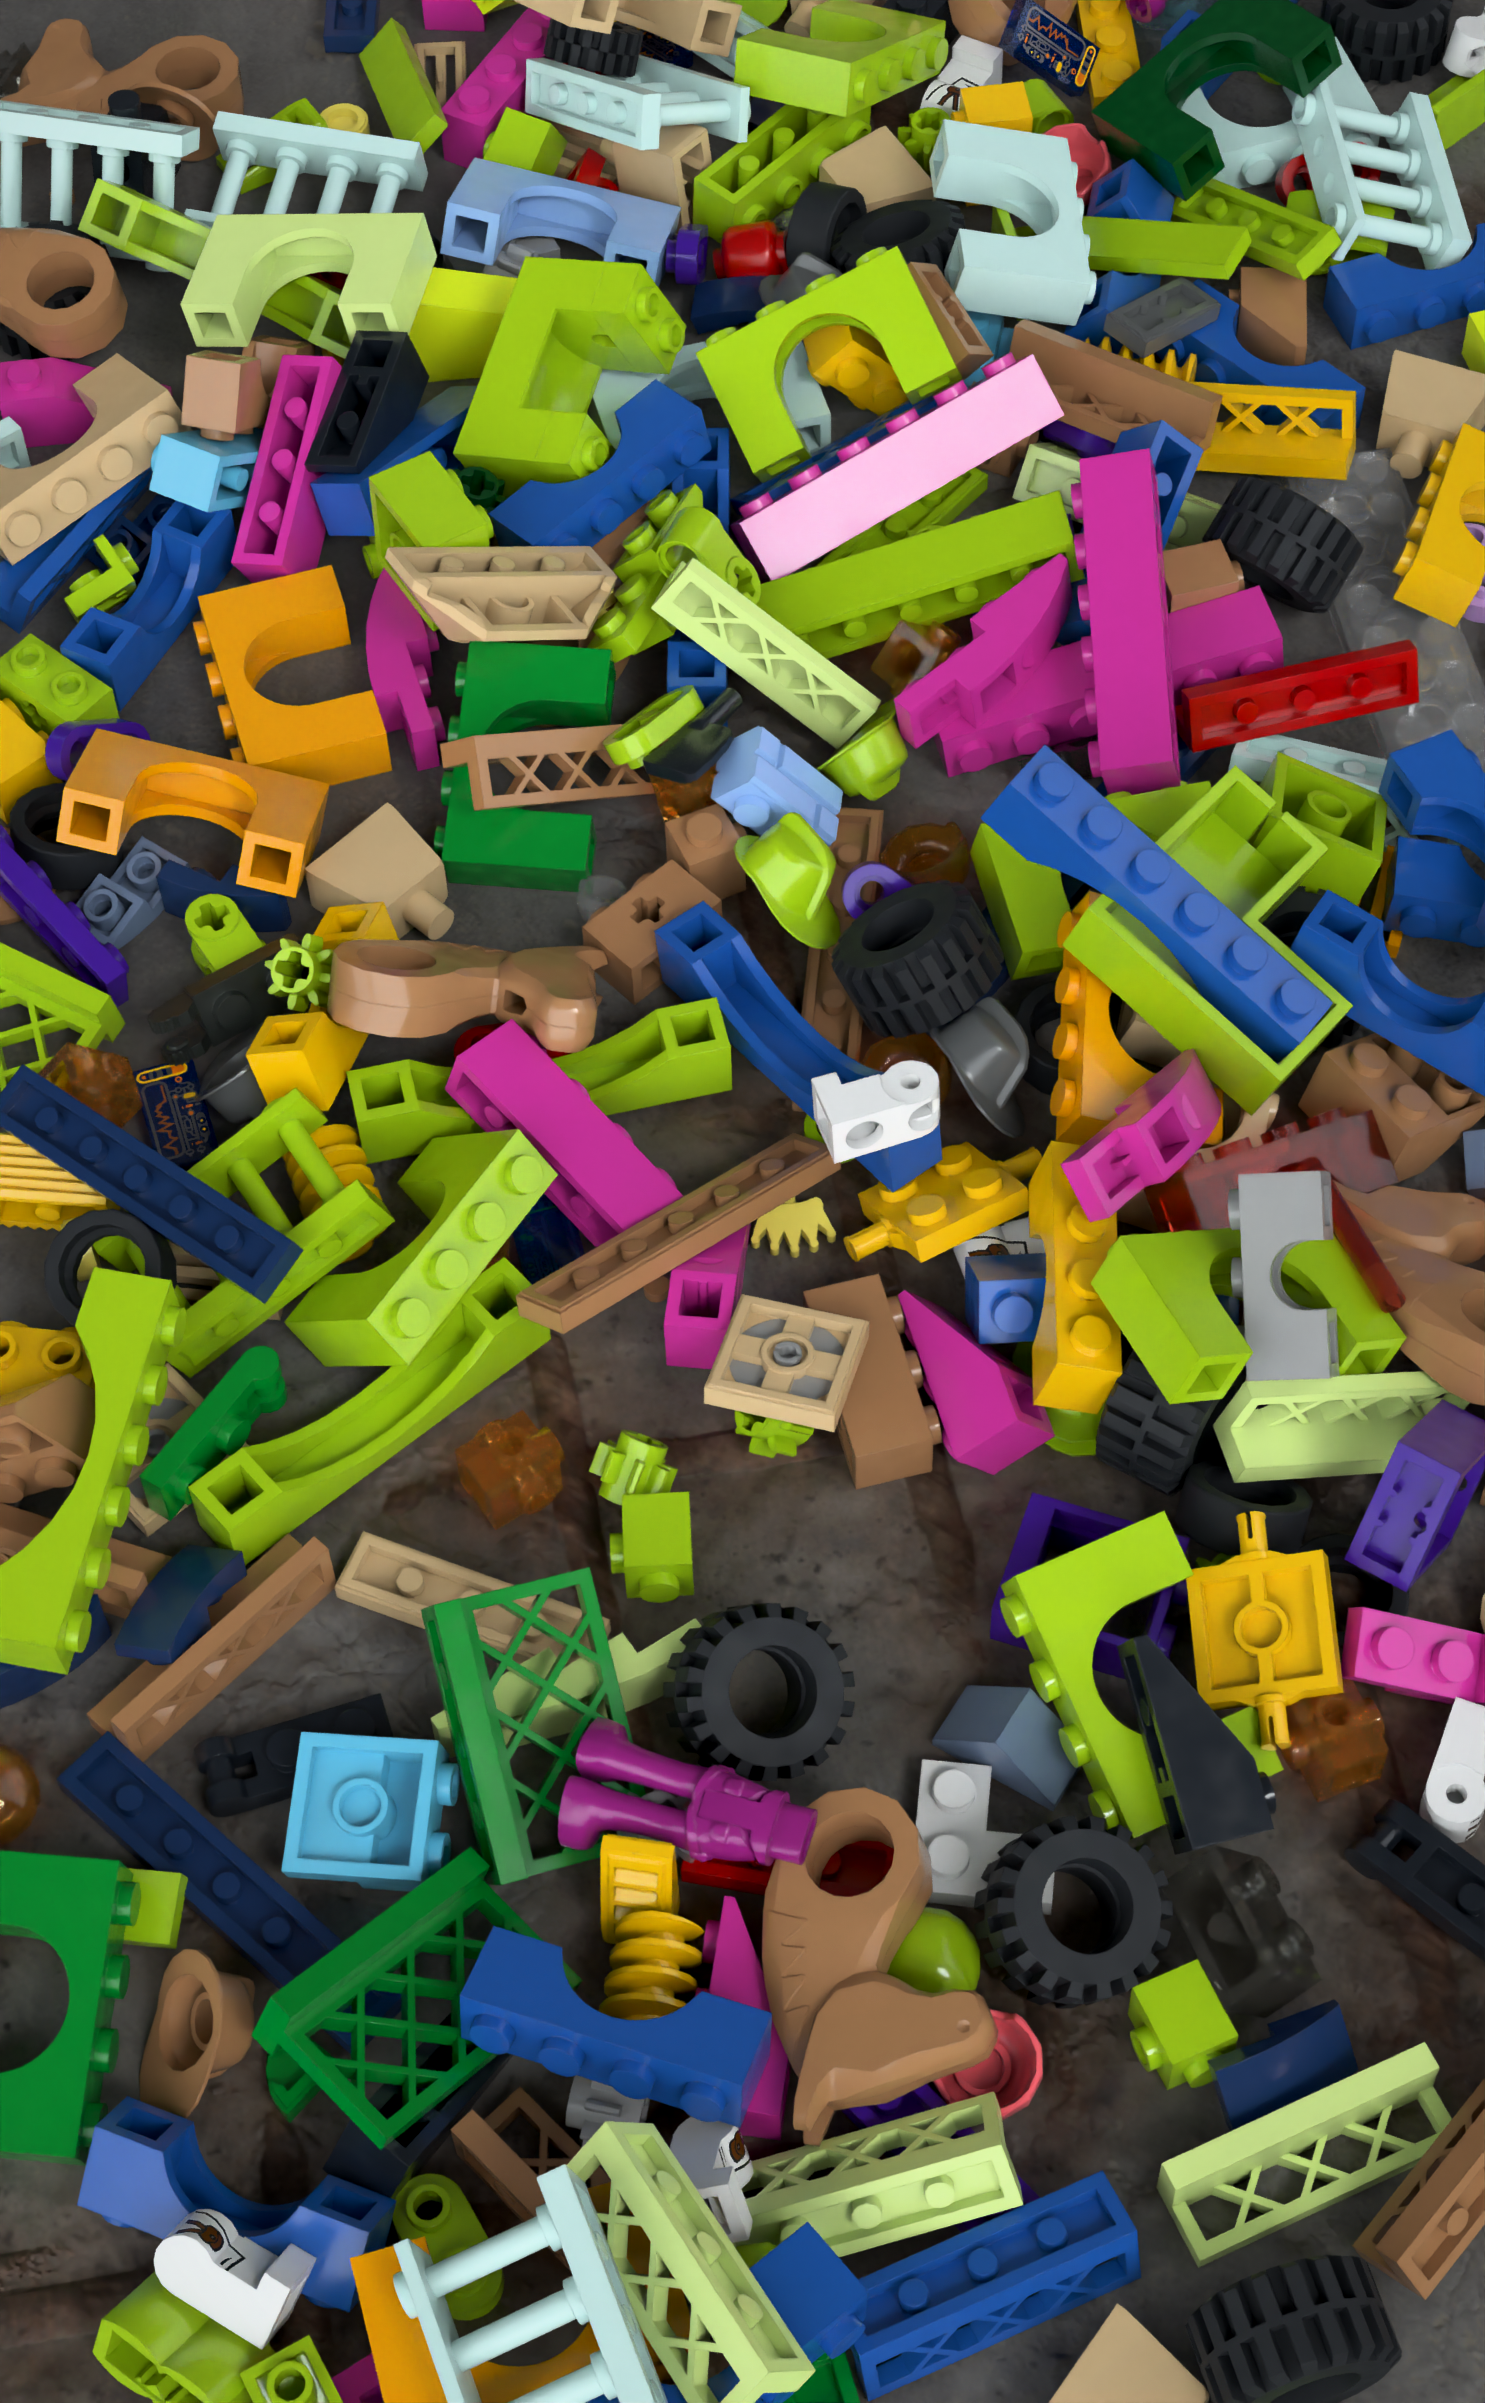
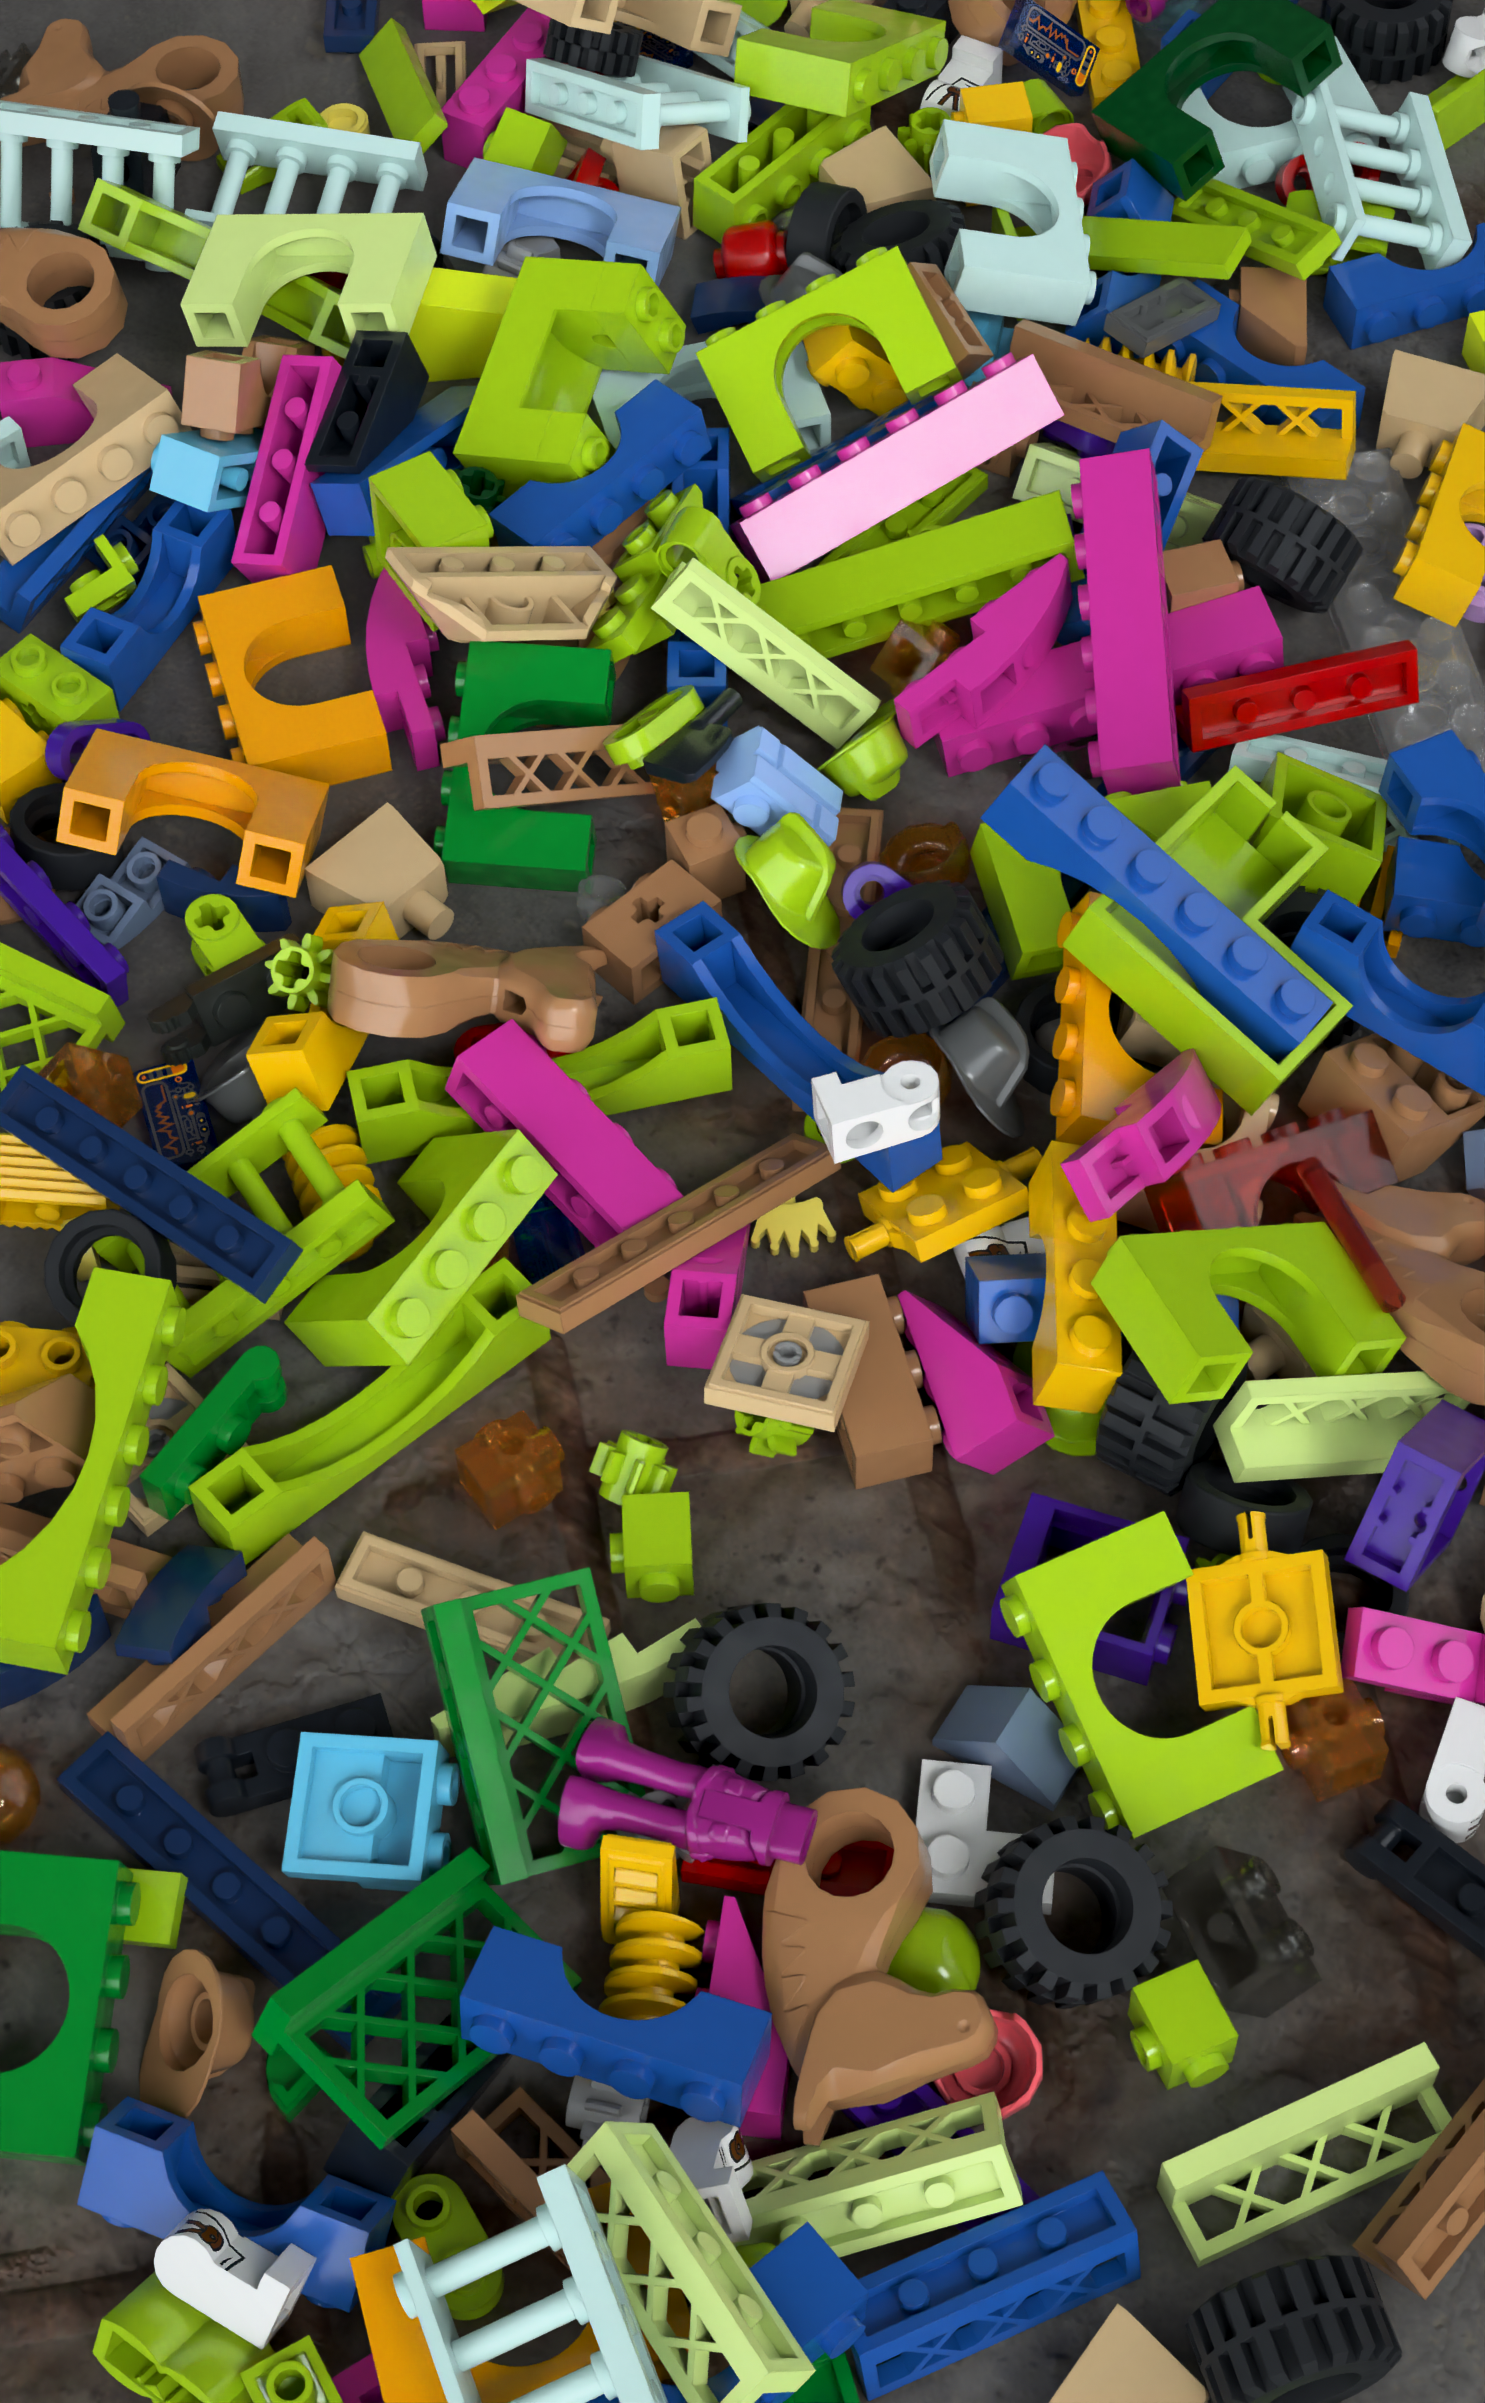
(688, 254): dark purple plate -> none
(1197, 1764): black slope -> none
(1273, 1218): light grey arch -> none
(1296, 2061): dark blue slope -> none

